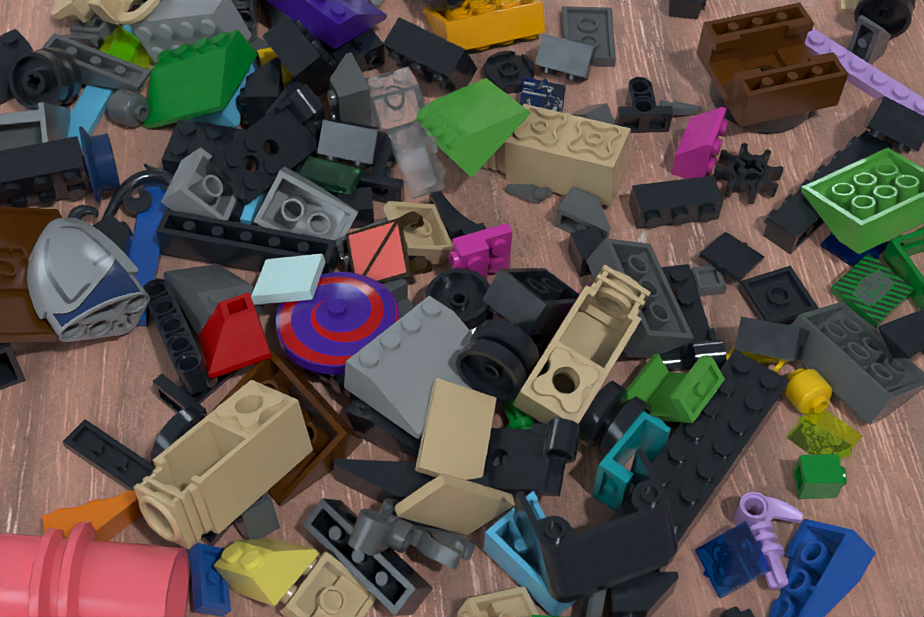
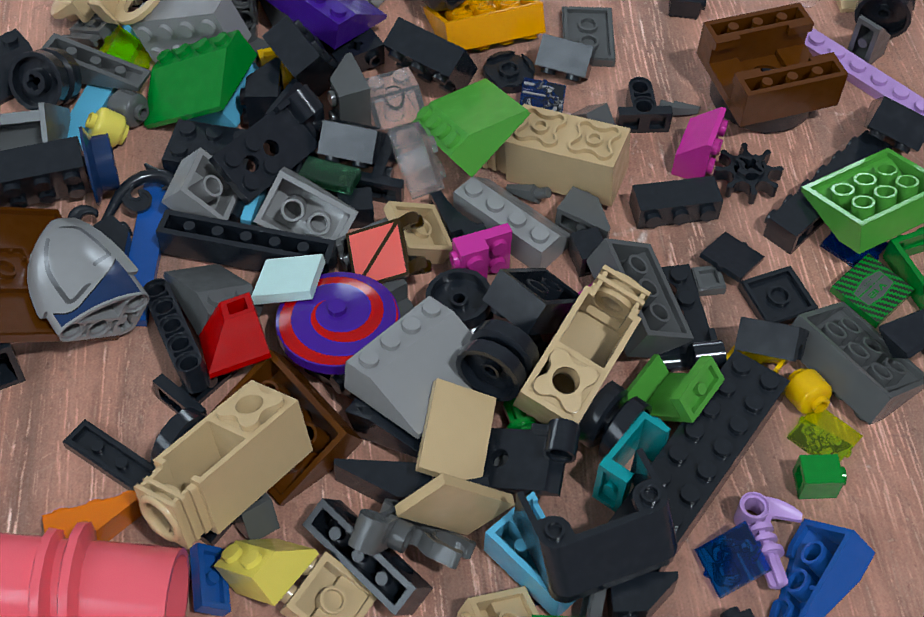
(108, 122): none -> light yellow head
(534, 237): none -> light grey slope

